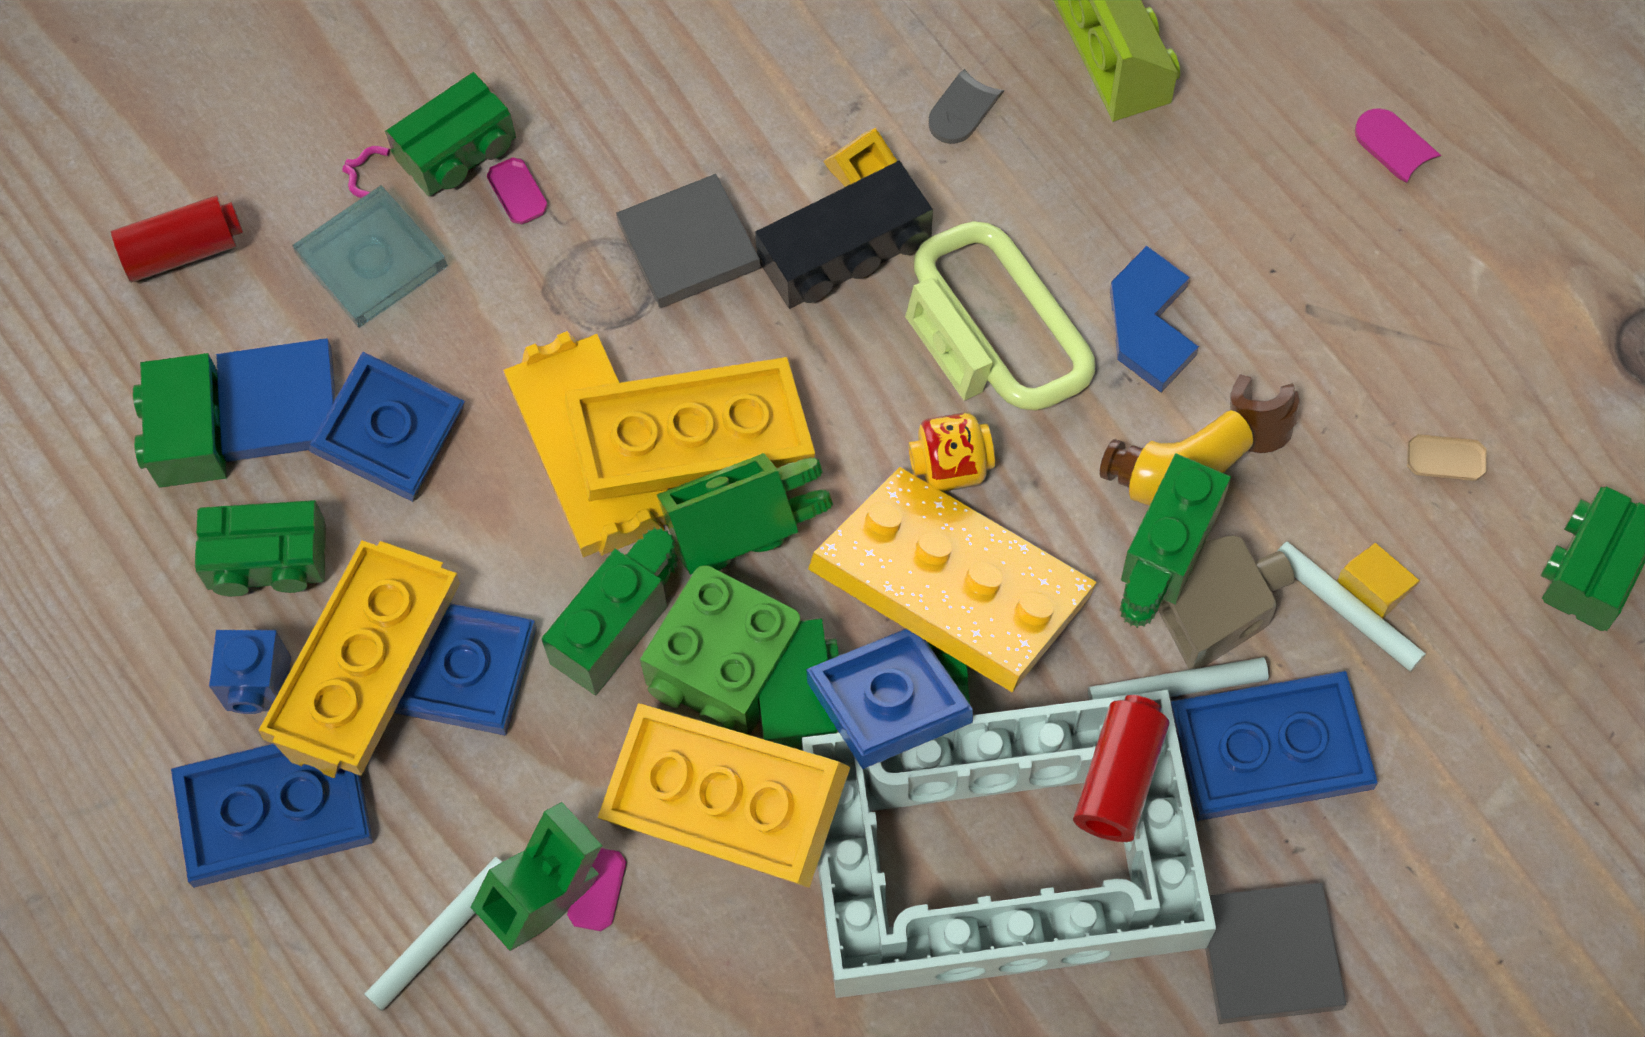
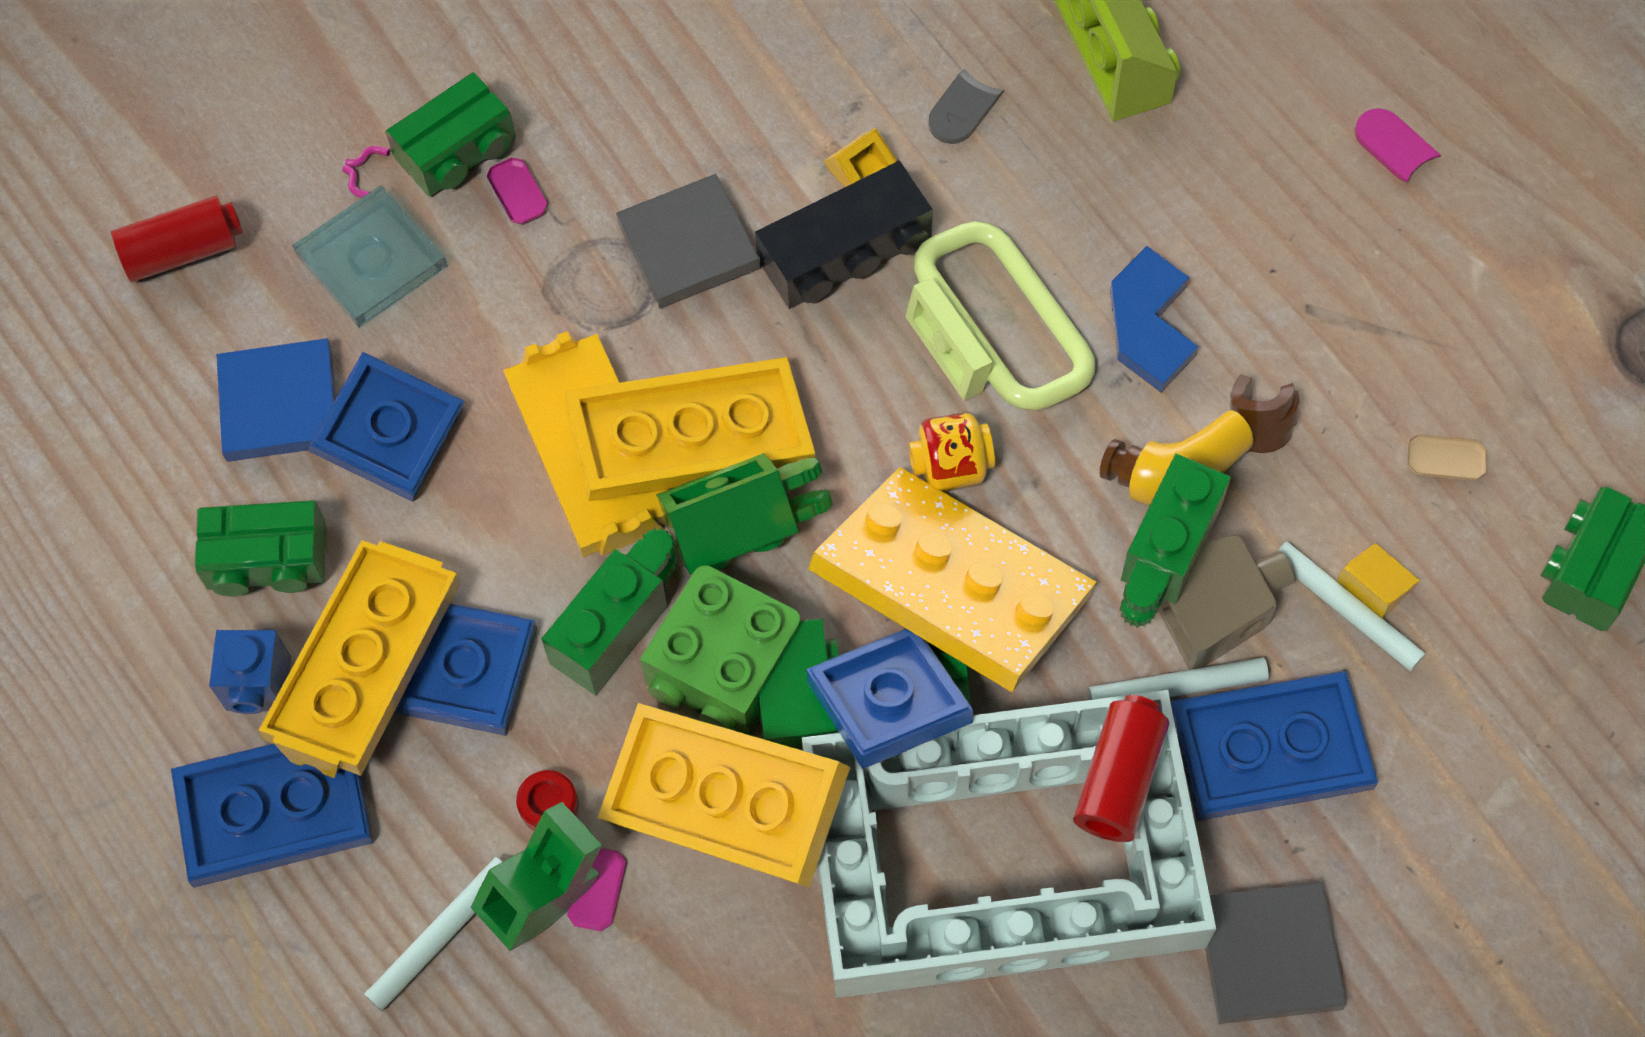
(179, 421): green brick -> none
(542, 792): none -> red tile

